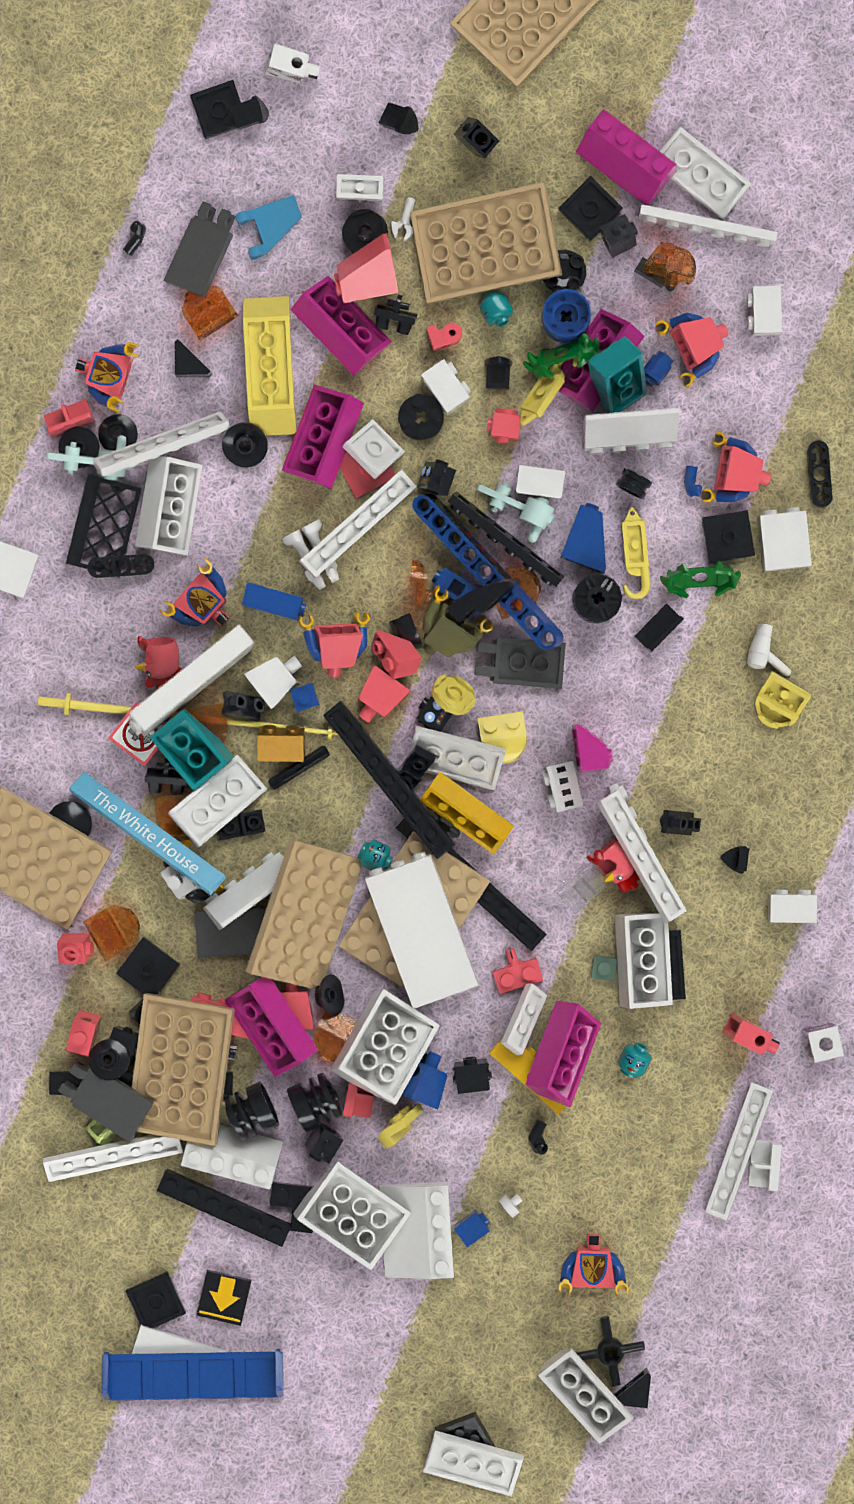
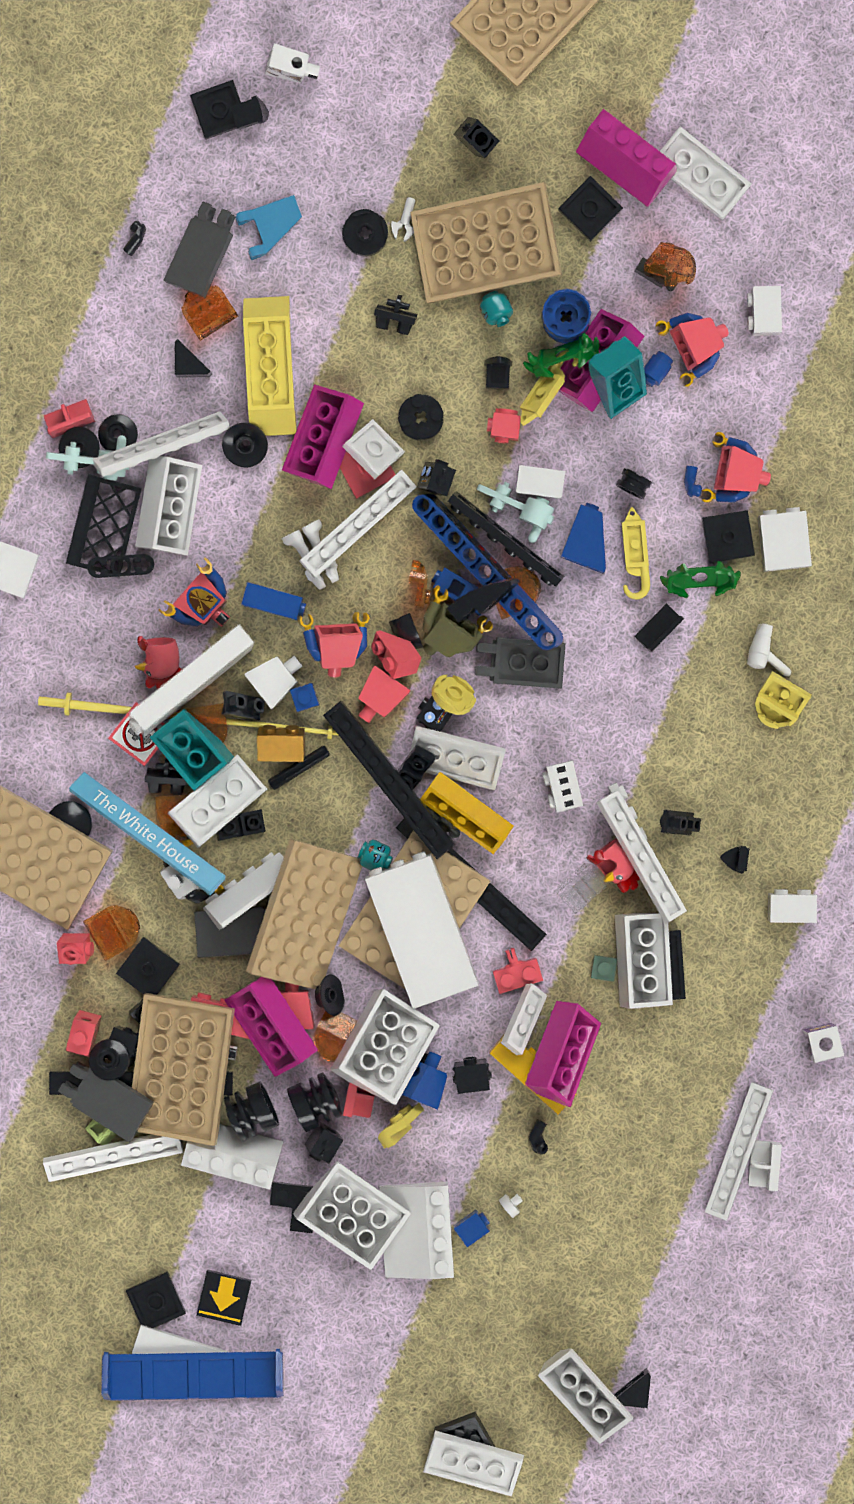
(108, 373): torso -> none
(224, 1207): black plate -> none
(340, 326): dark pink slope -> none
(360, 187): white panel -> none
(367, 272): coral slope -> none
(399, 119): black tile -> none
(445, 337): coral leg -> none
(446, 386): white brick -> none
(505, 732): light yellow slope -> none
(572, 270): black dish -> none
(584, 604): black wheel -> none
(590, 750): dark pink slope -> none
(593, 1268): torso -> none
(610, 1341): black bar -> none
(619, 235): black head -> none
(630, 430): white slope -> none
(634, 1060): teal head -> none
(698, 224): white plate -> none
(750, 1035): coral torso -> none
(813, 457): black beam -> none

